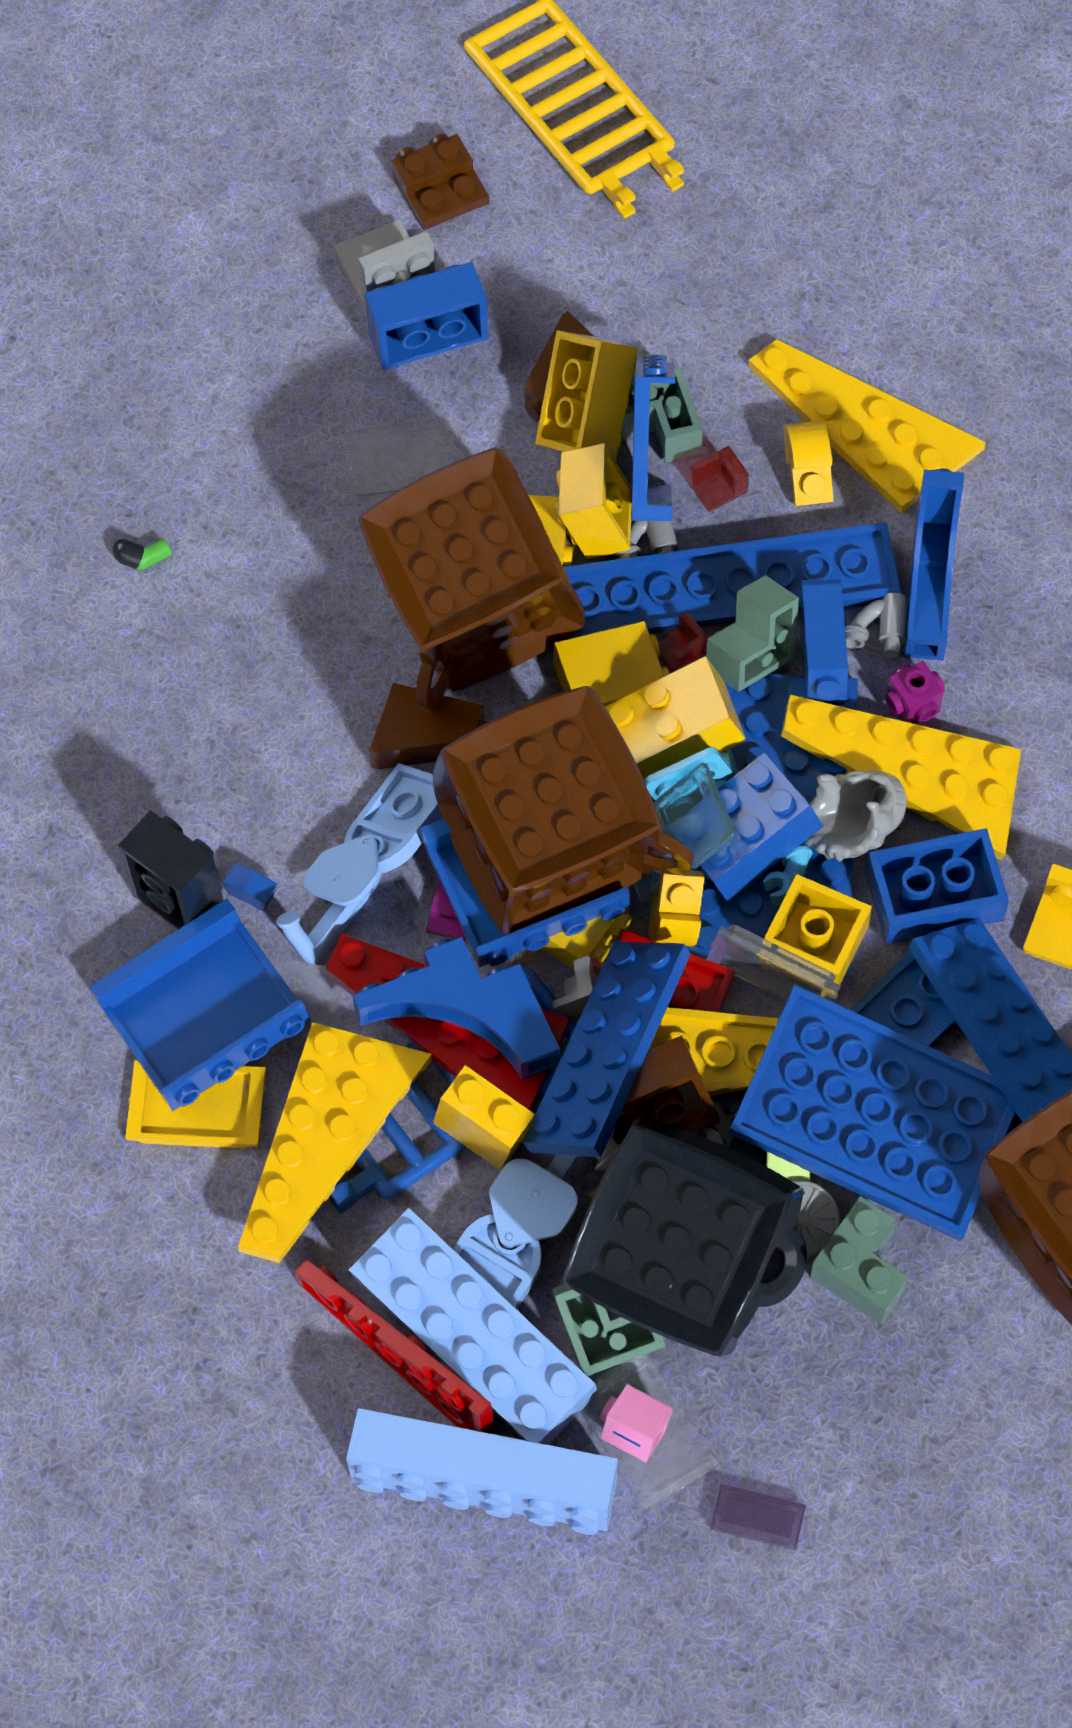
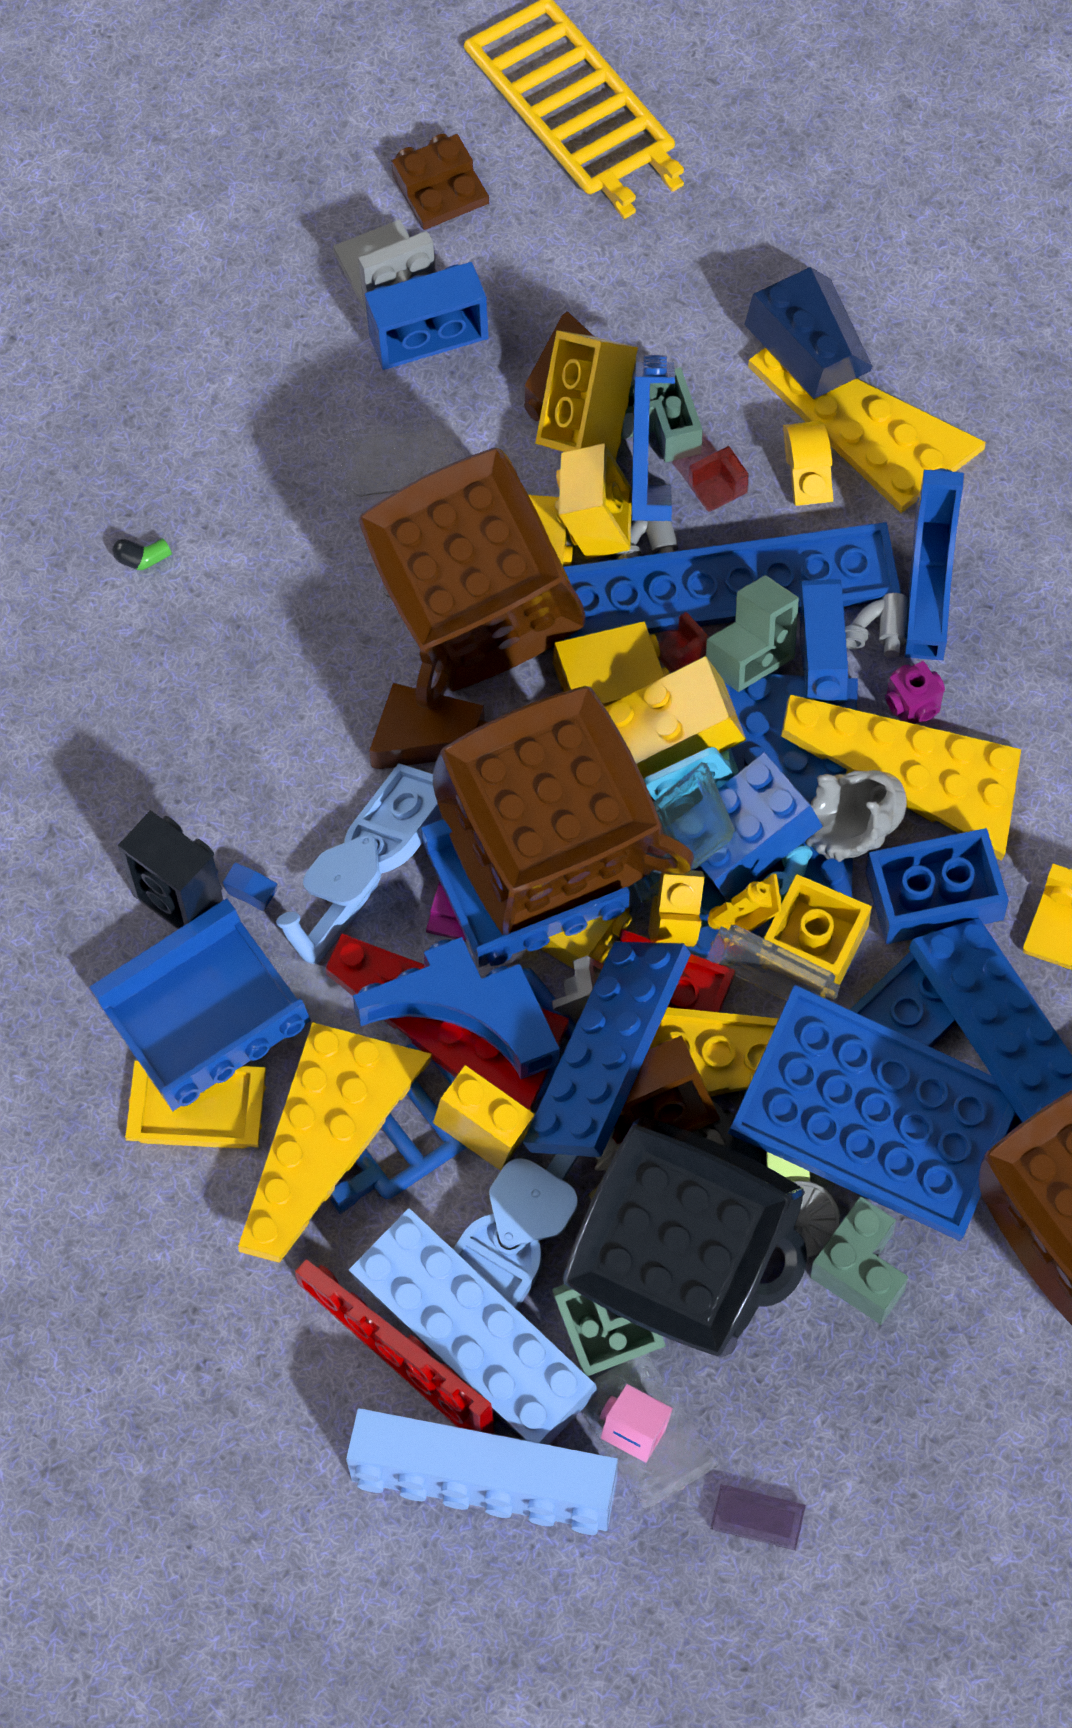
(750, 907): none -> yellow hinge
(808, 331): none -> dark blue wedge

